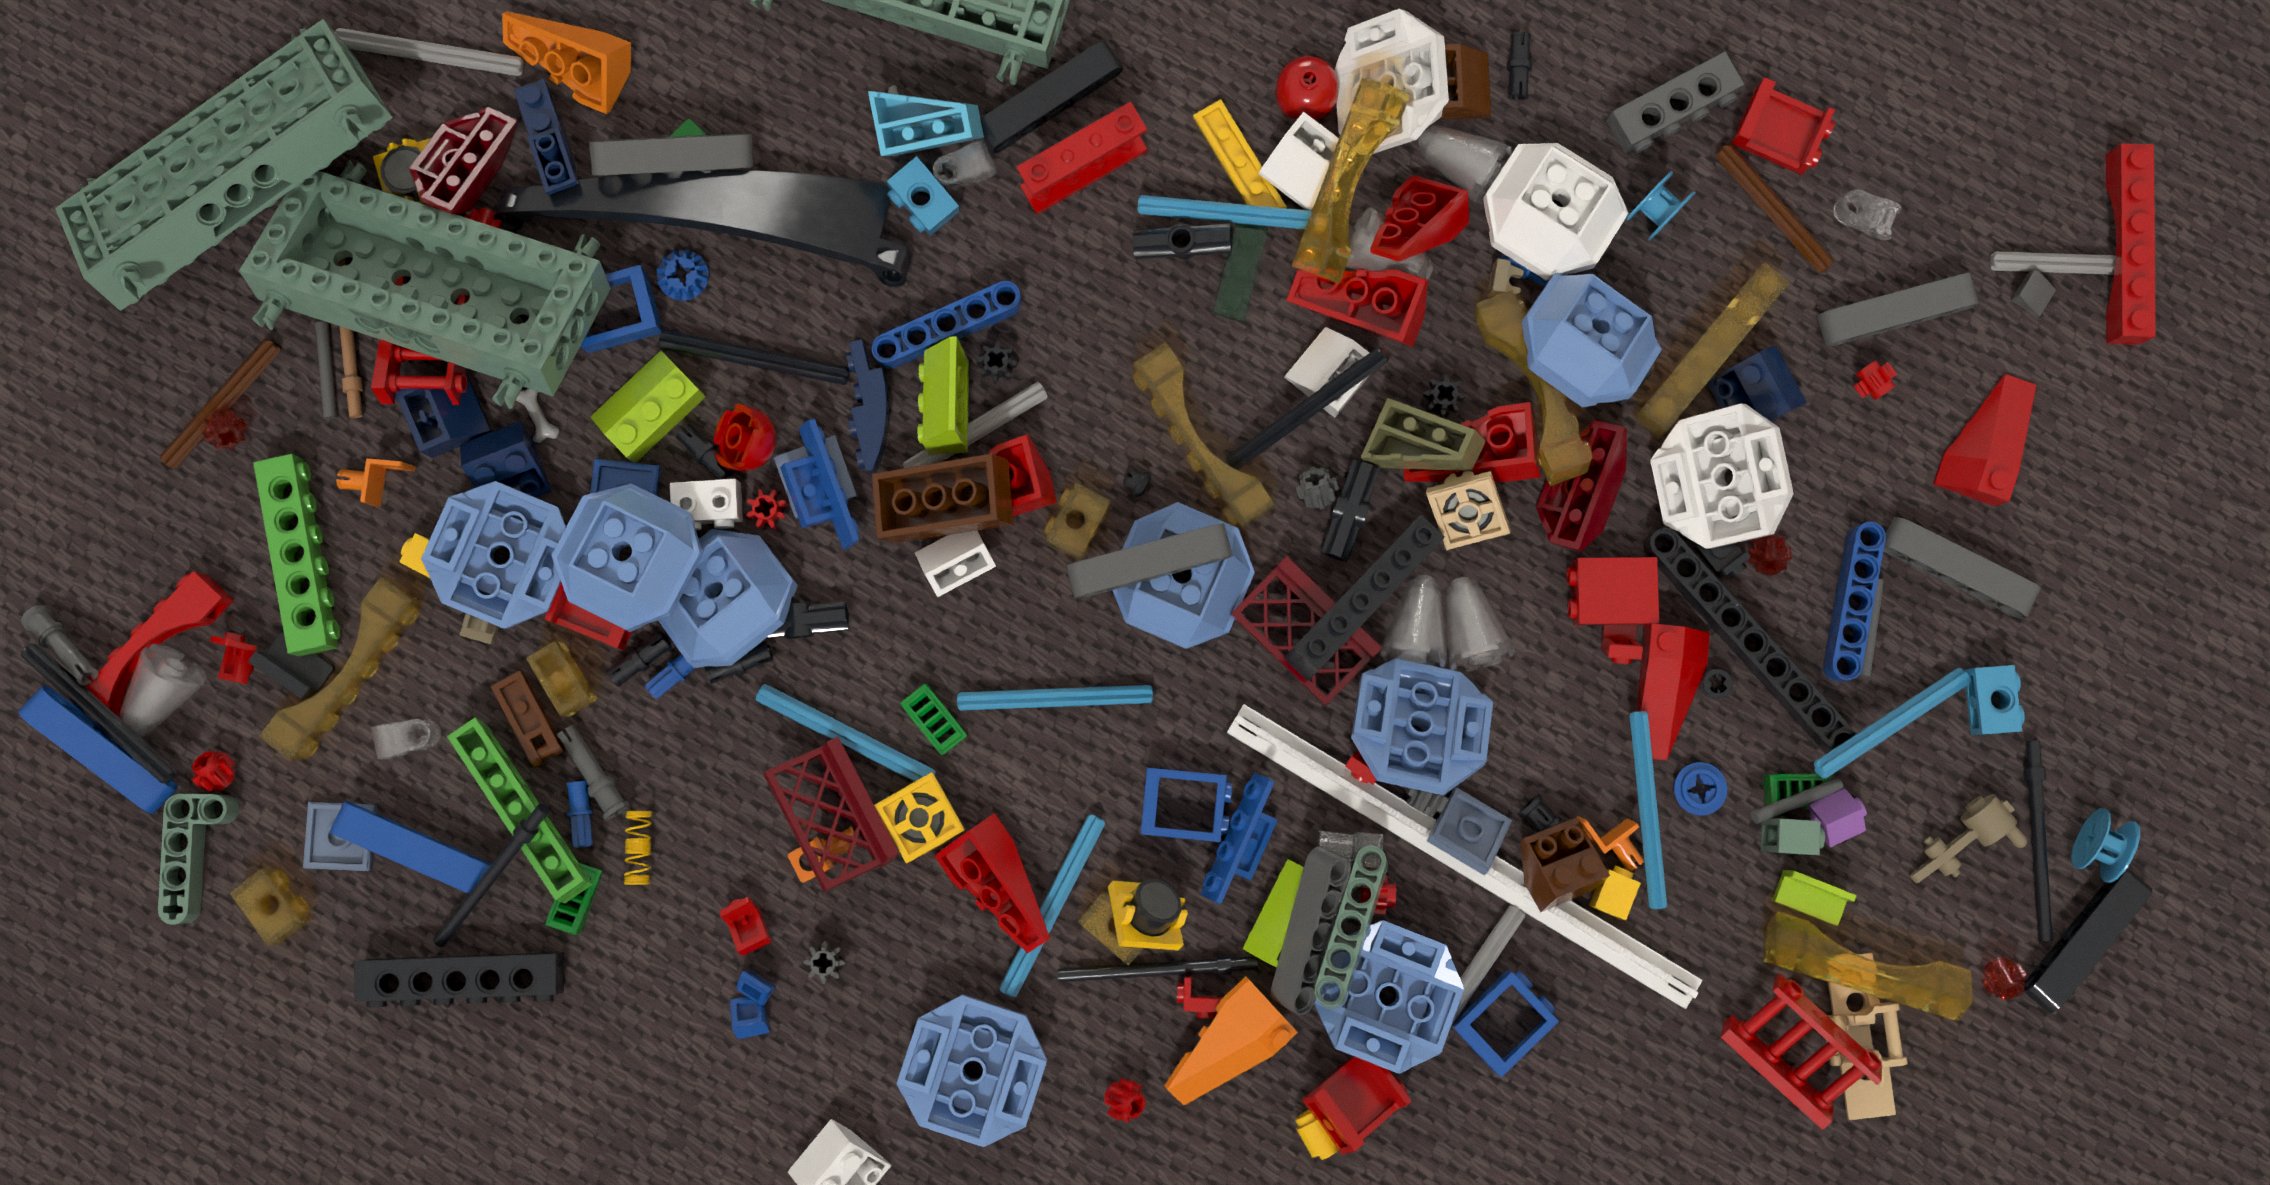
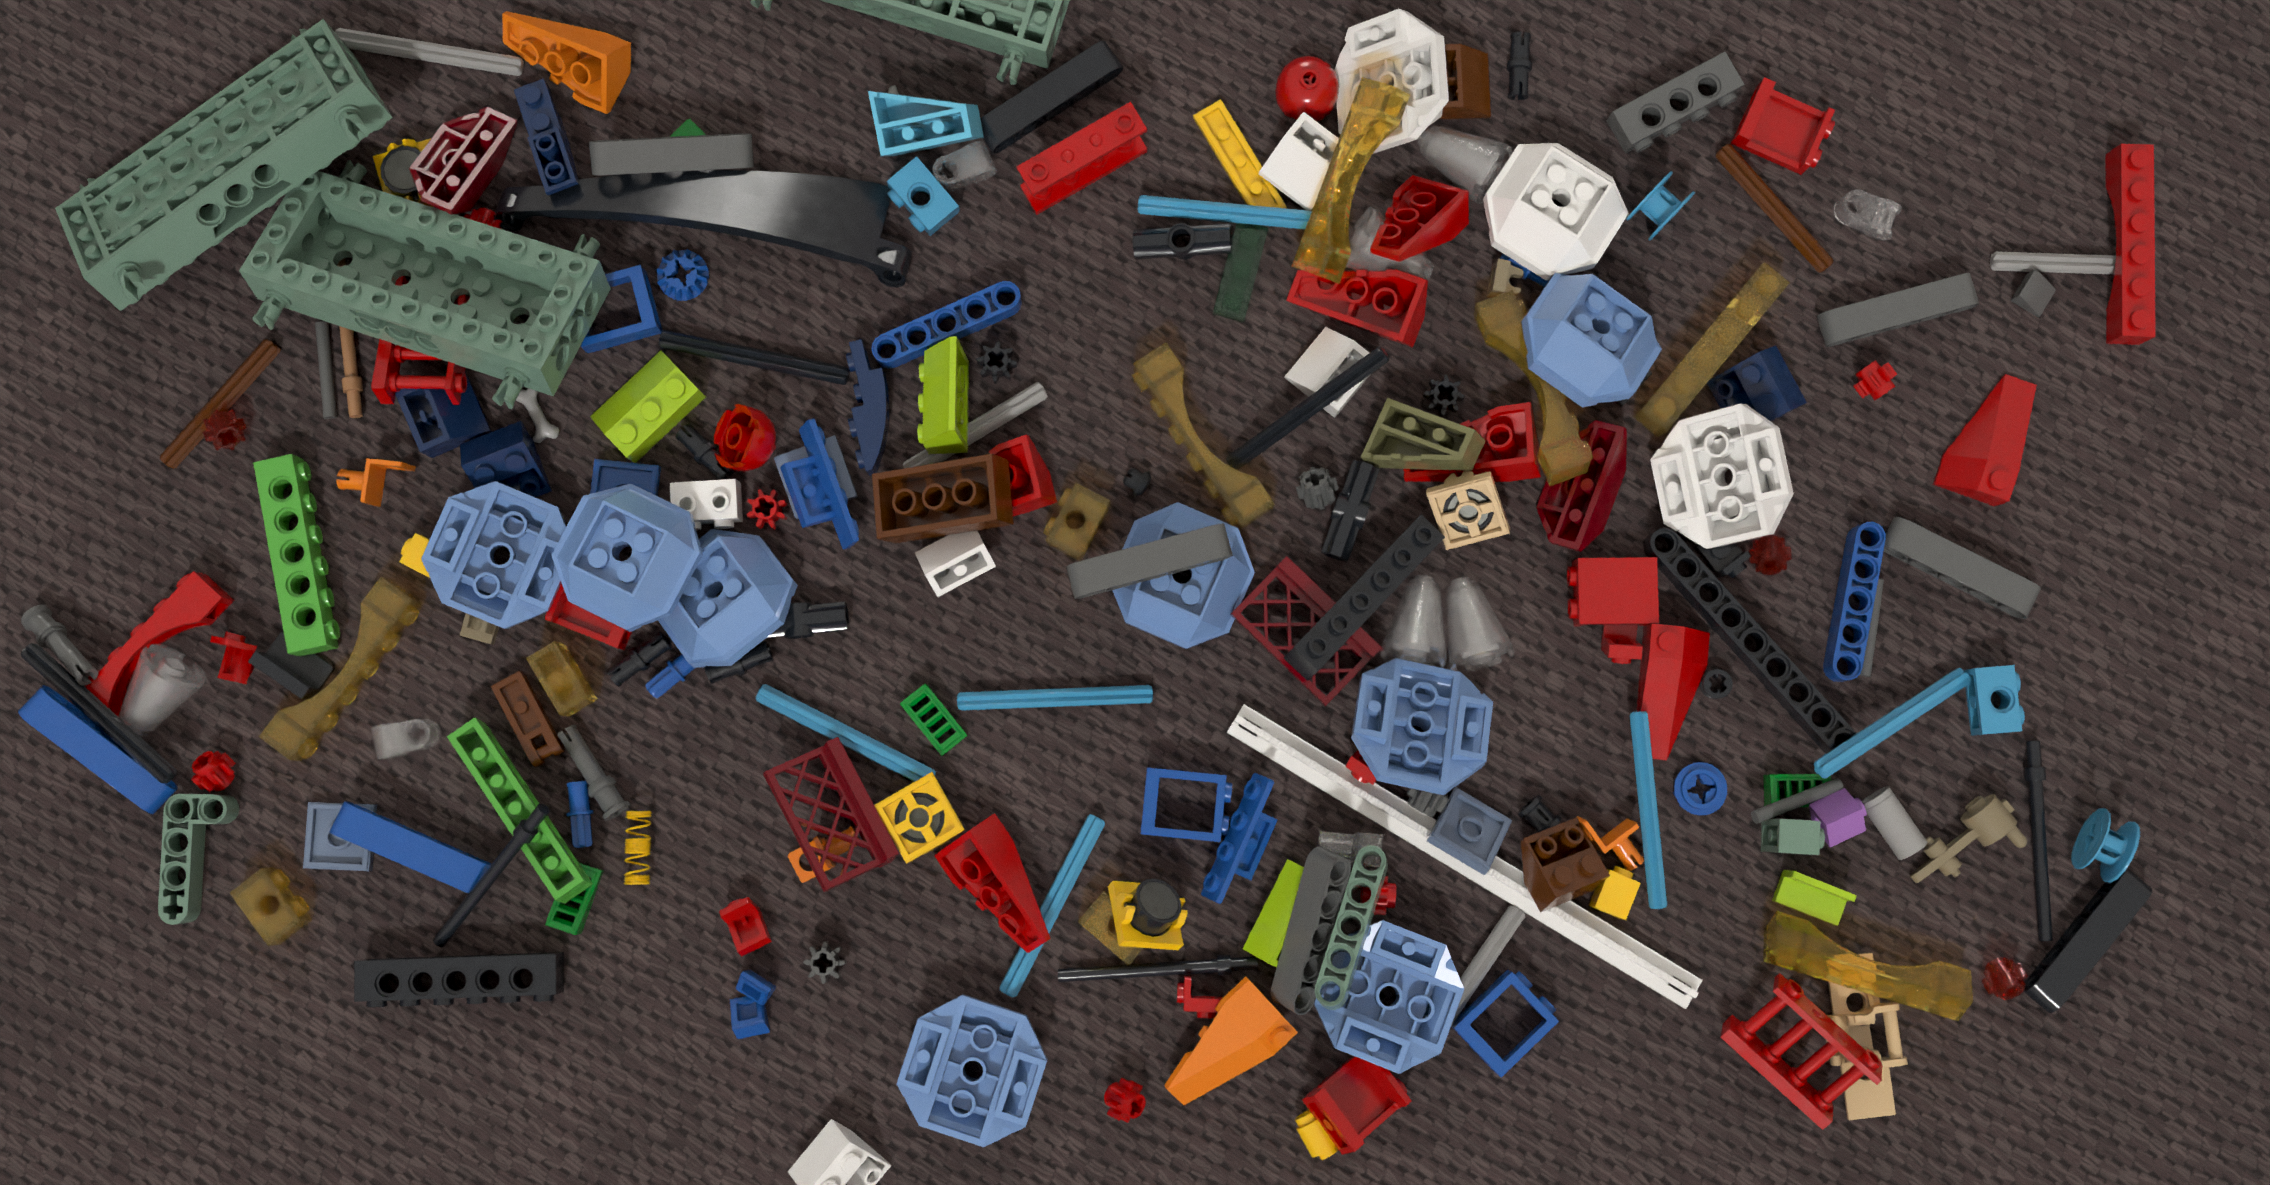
(1894, 823): none -> light grey pin

